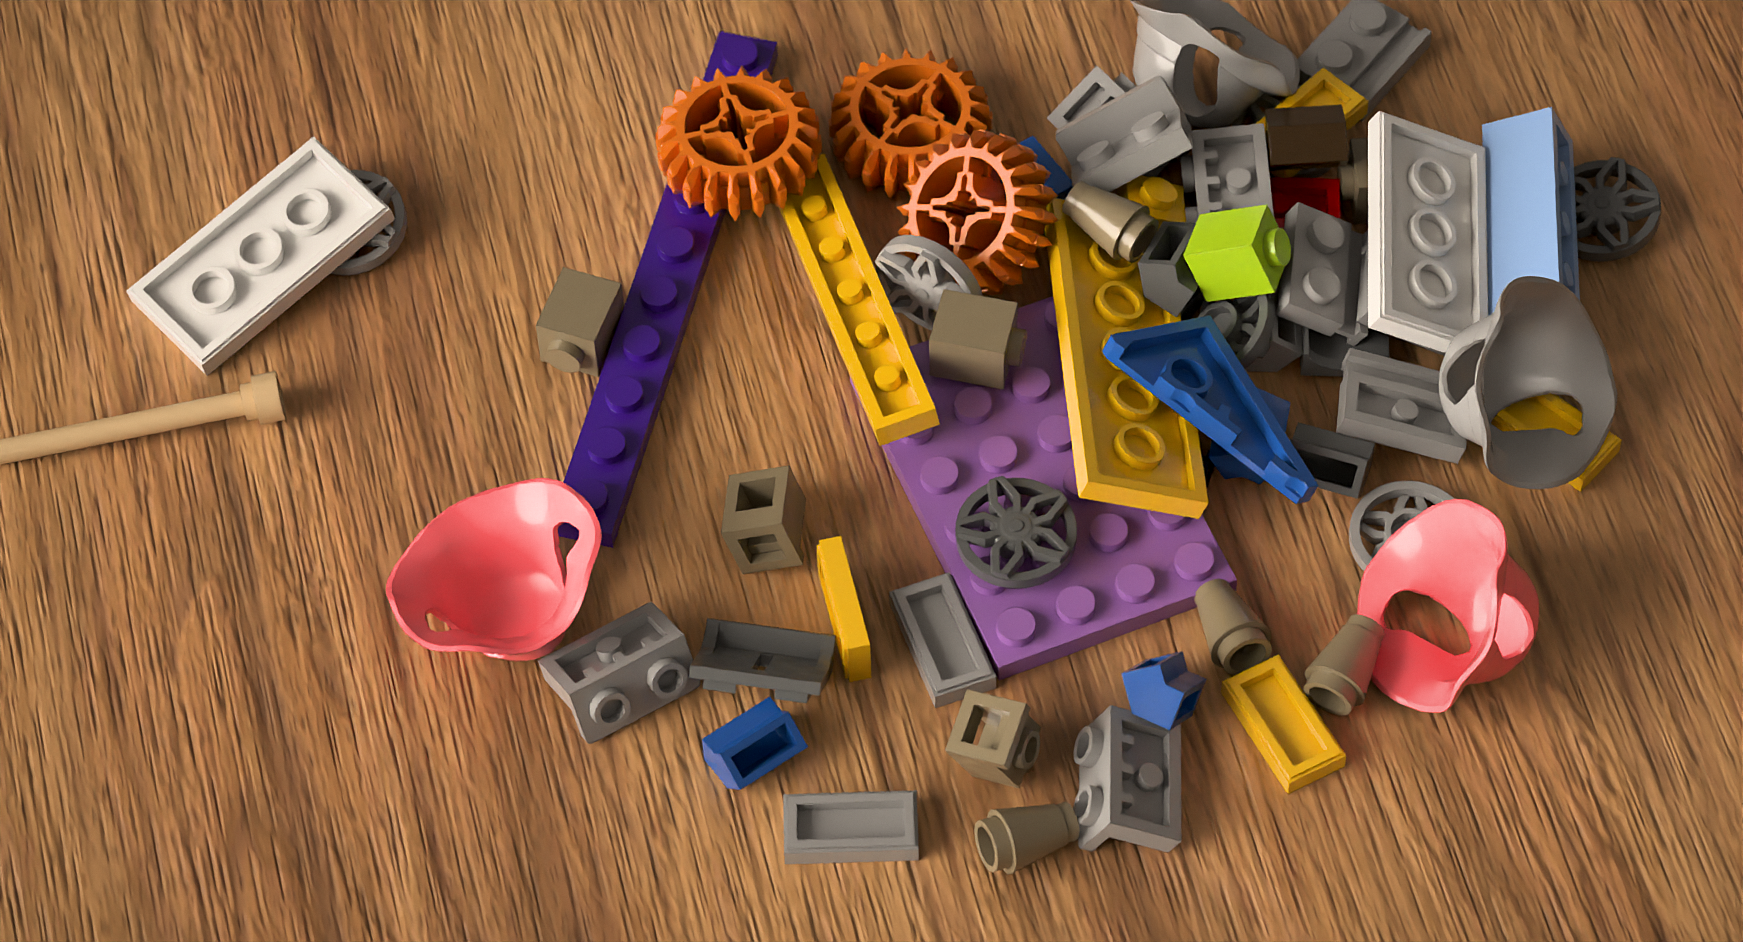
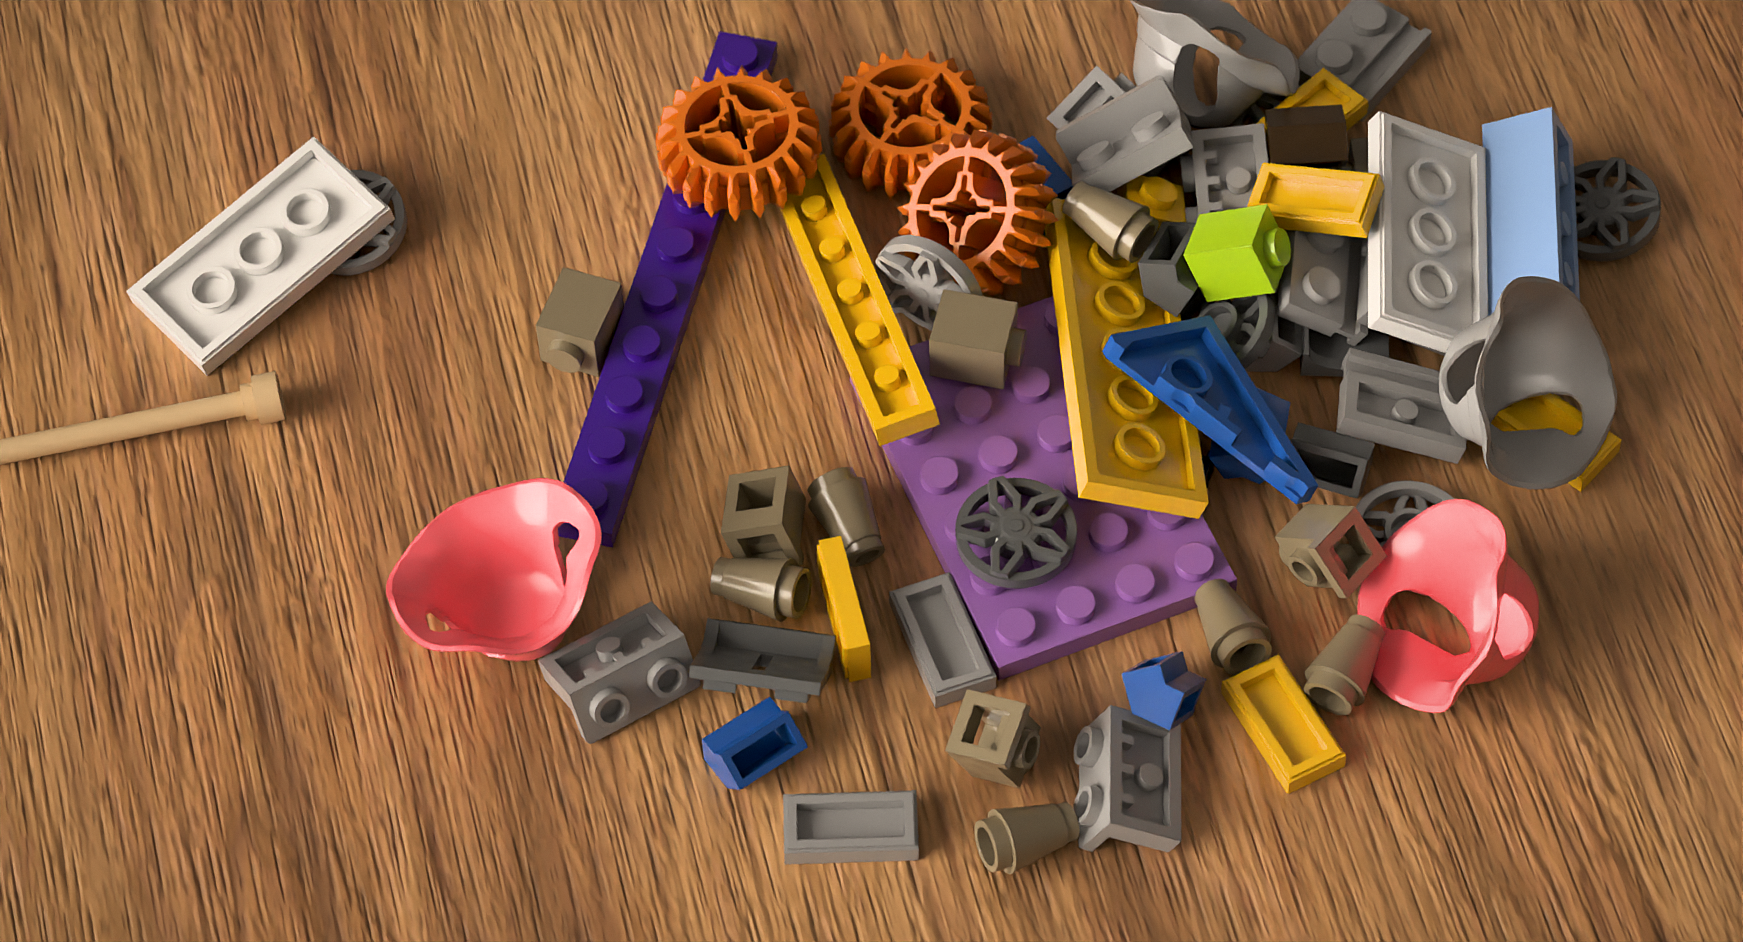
(764, 585): none -> dark tan cone
(846, 510): none -> dark tan cone
(1317, 558): none -> brick
(1319, 198): none -> yellow tile

